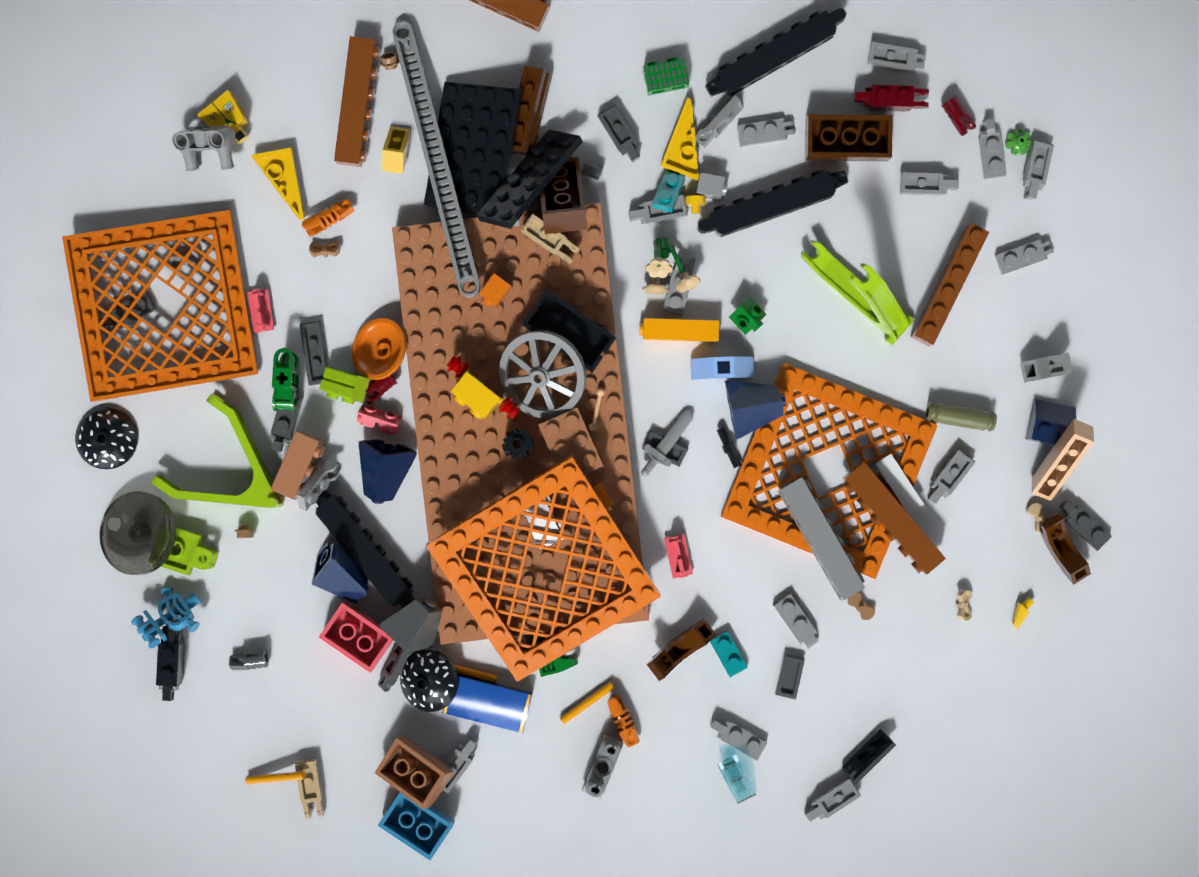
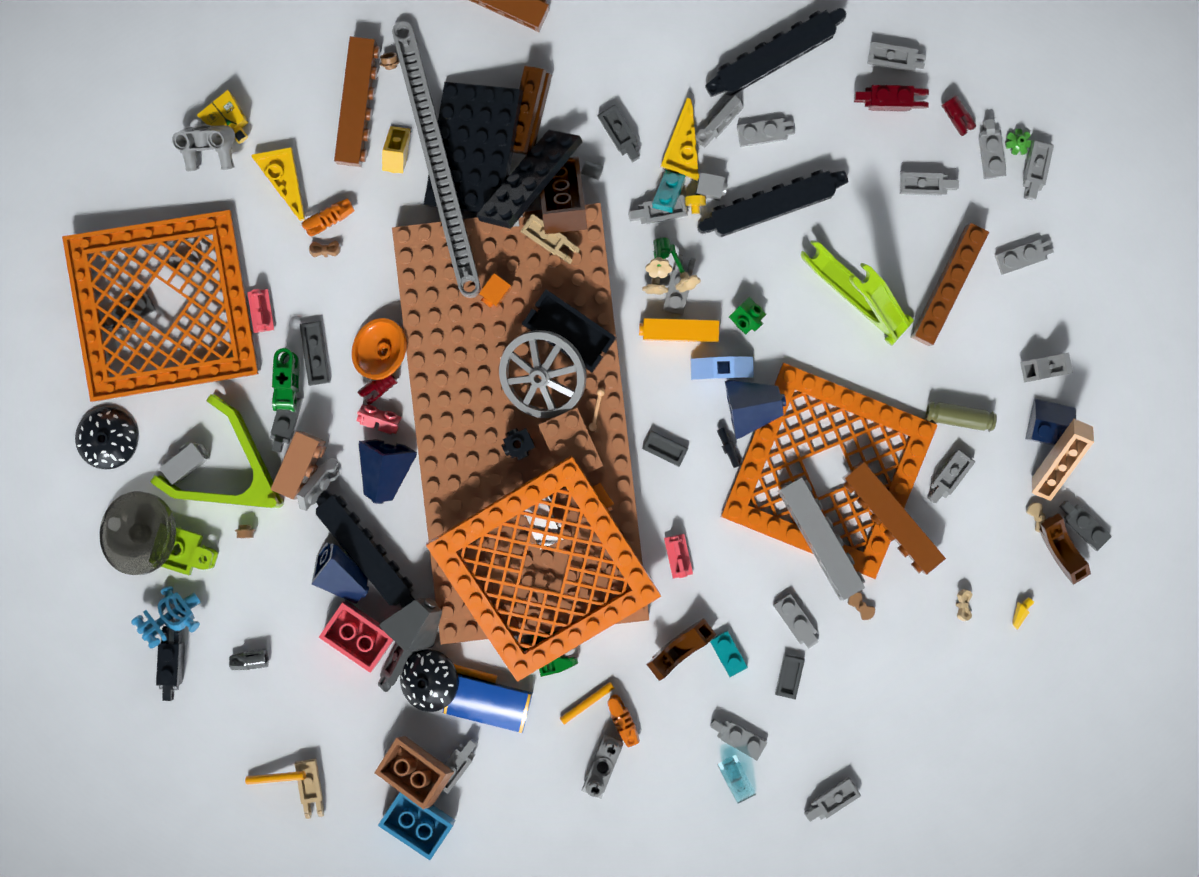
(185, 462): none -> light grey brick
(344, 384): lime brick -> none
(476, 394): yellow brick -> none
(658, 454): light grey sword -> none
(665, 76): green brick -> none
(848, 137): reddish brown brick -> none
(868, 756): black hinge -> none
(899, 484): white sticker -> none

